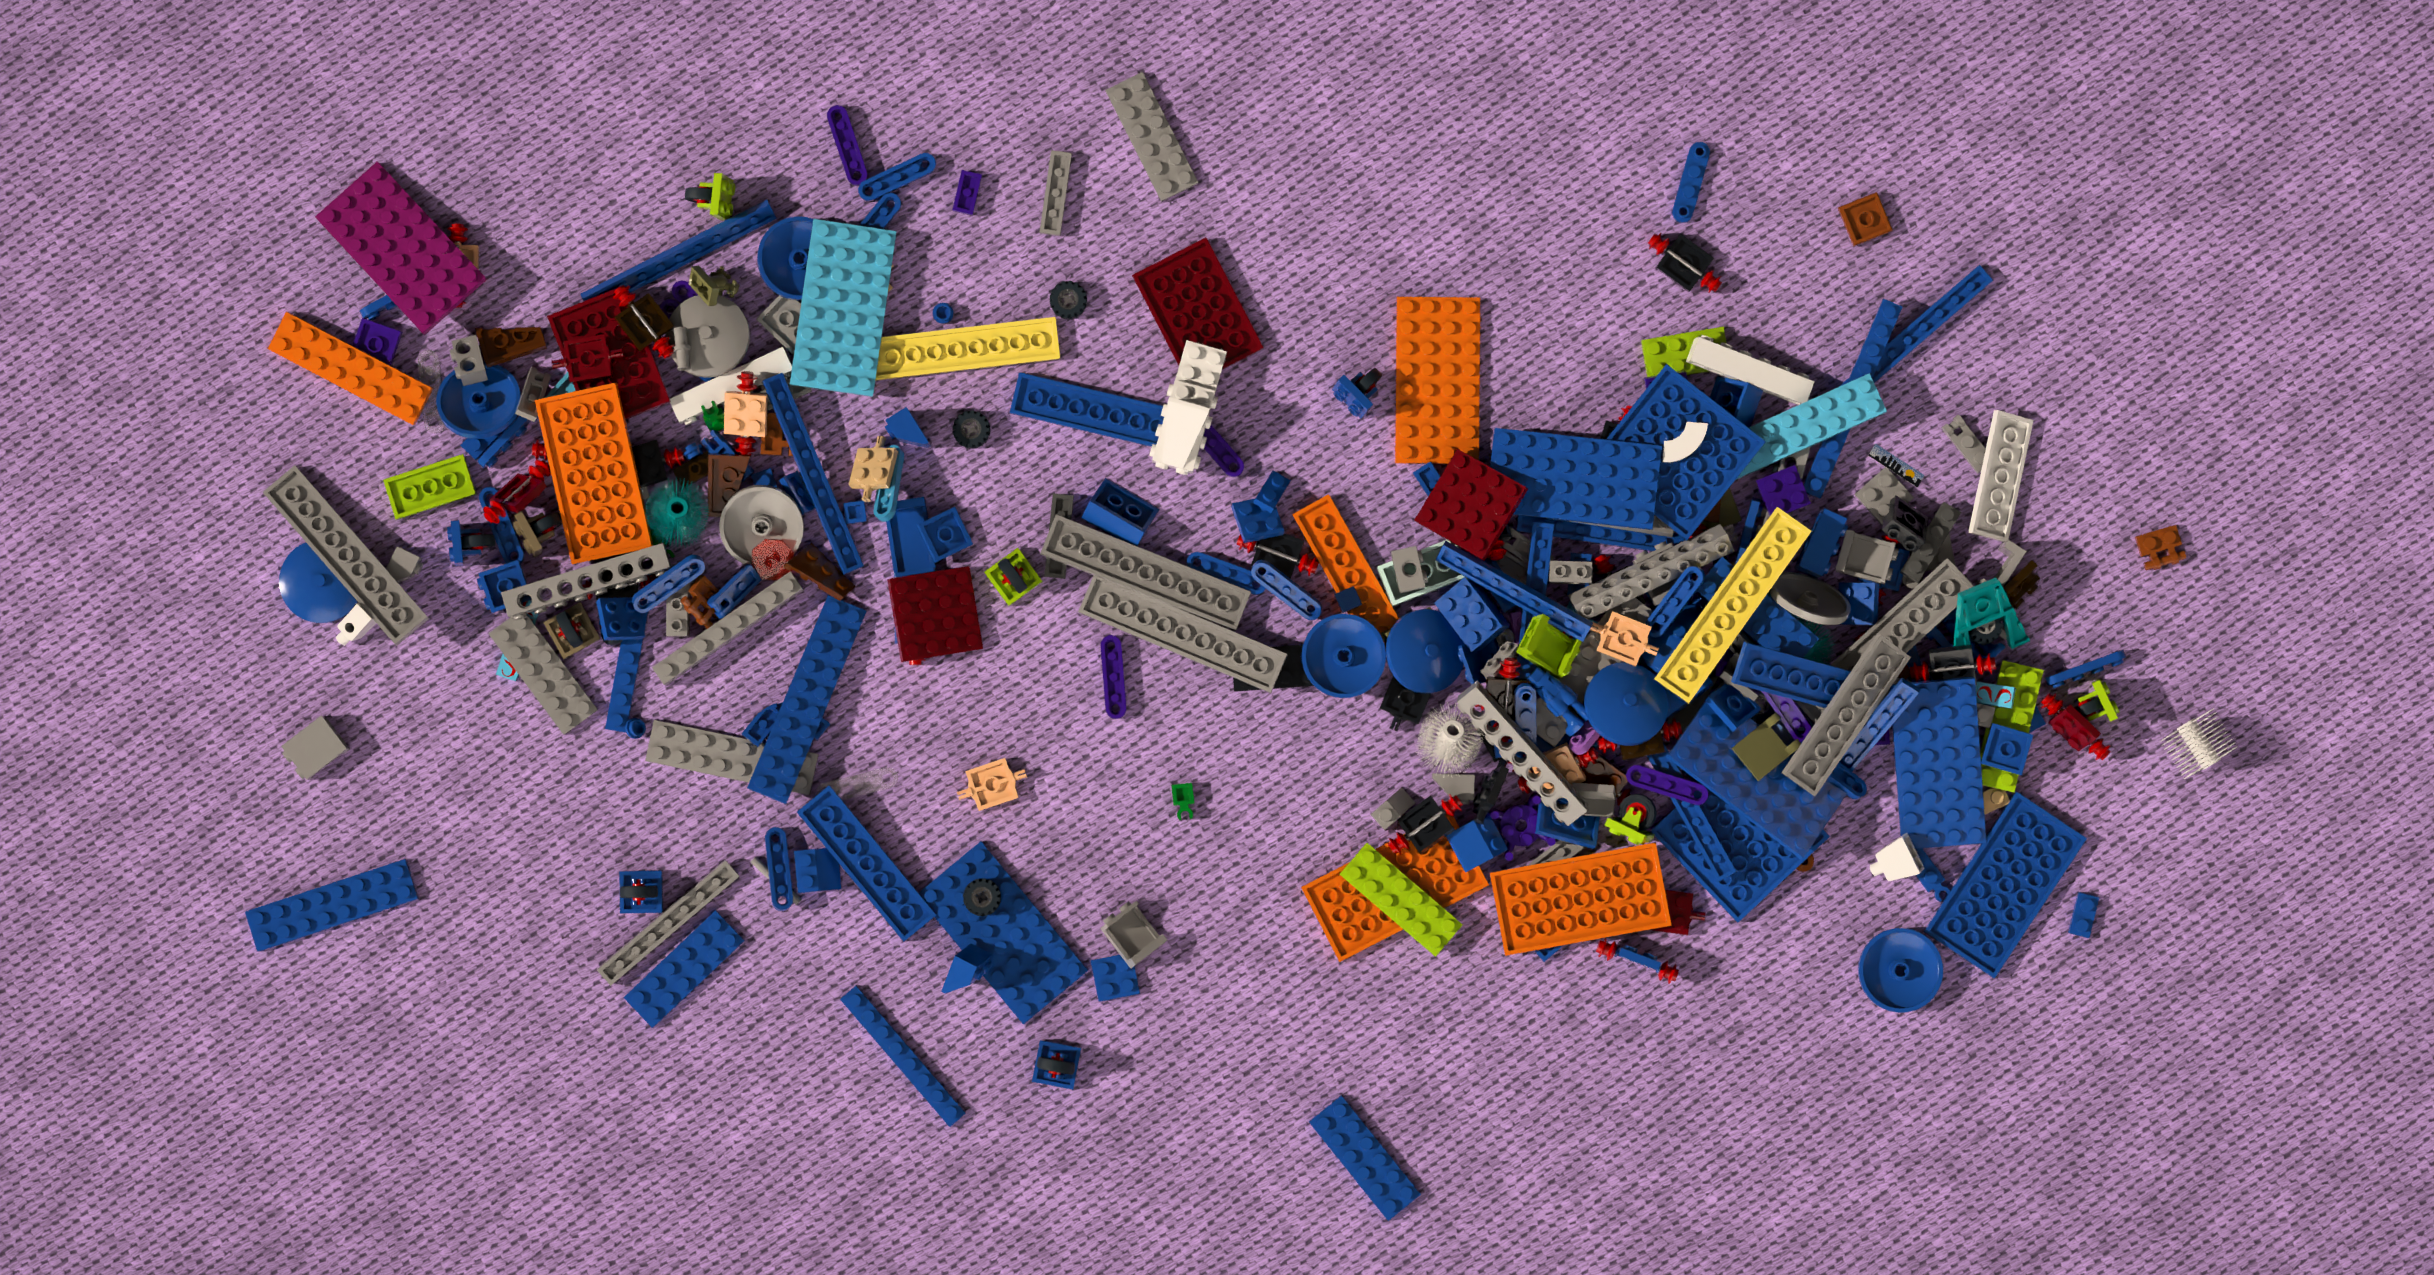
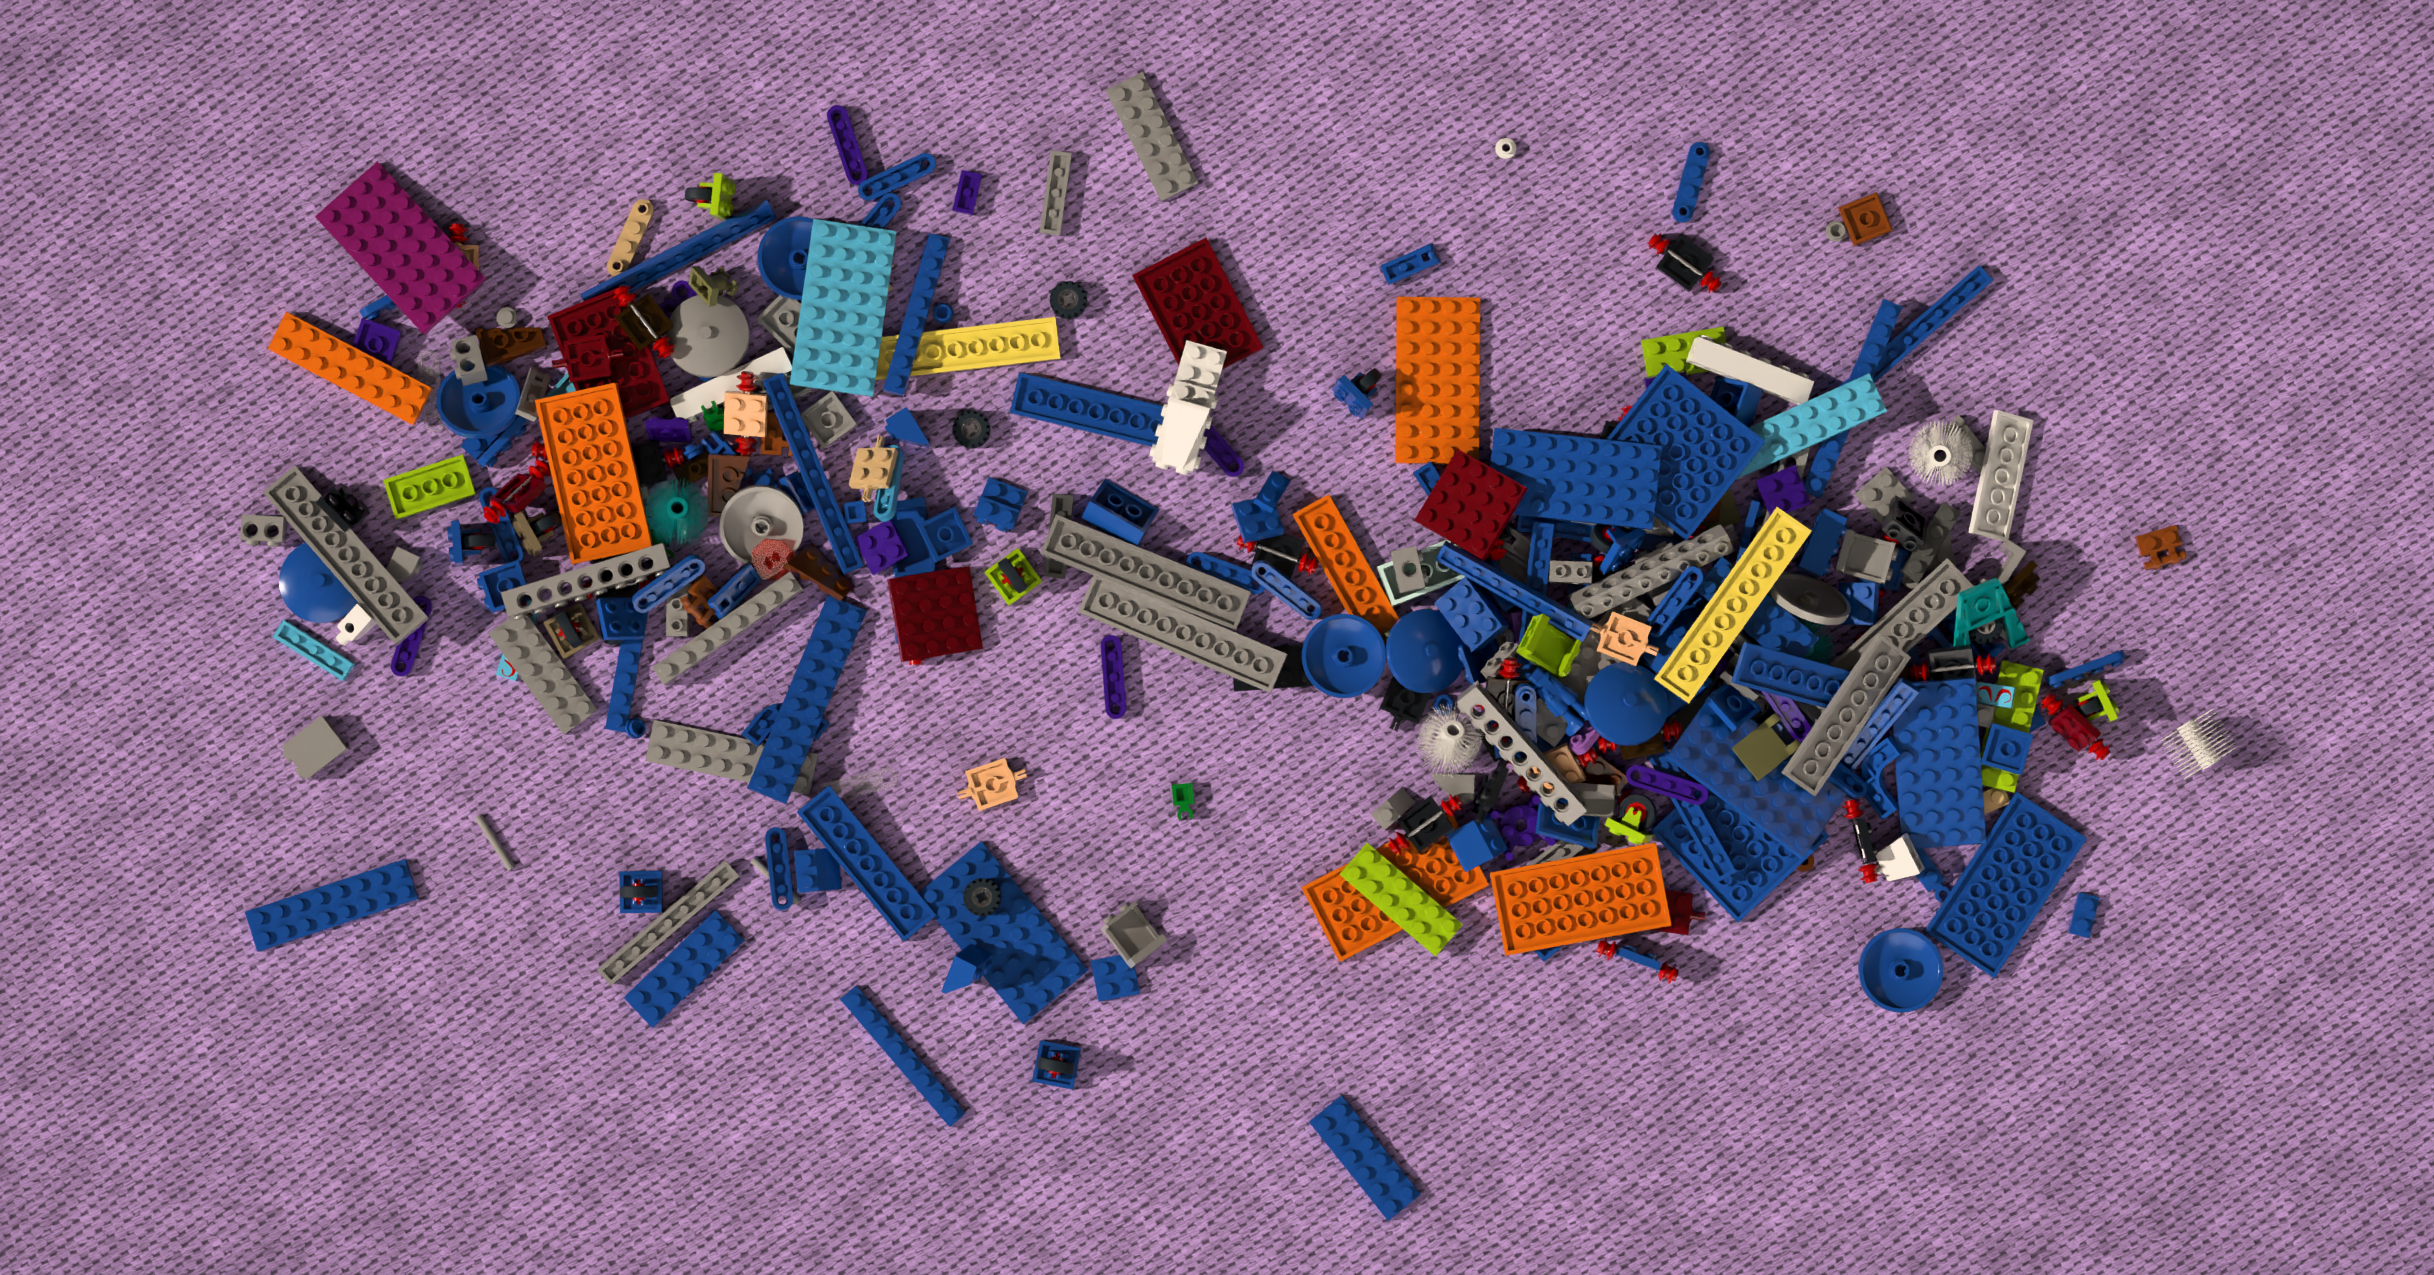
(264, 525): none -> light grey brick
(313, 650): none -> medium azure tile
(343, 507): none -> black plate
(409, 648): none -> dark purple plate
(494, 842): none -> light grey bar
(507, 317): none -> light grey plate
(630, 237): none -> tan plate
(669, 430): none -> dark purple plate
(682, 348): light grey pin -> none
(828, 420): none -> light grey plate
(882, 547): none -> dark purple plate
(916, 314): none -> blue plate
(1000, 505): none -> blue plate
(1348, 599): dark blue slope -> none
(1409, 264): none -> blue plate
(1442, 700): none -> blue plate
(1502, 154): none -> white plate
(1615, 545): none -> blue plate
(1686, 443): white tile -> none
(1835, 231): none -> light grey plate
(1866, 848): none -> plate
(1872, 772): none -> blue plate
(1896, 465): sticker -> none
(1938, 443): none -> white piece

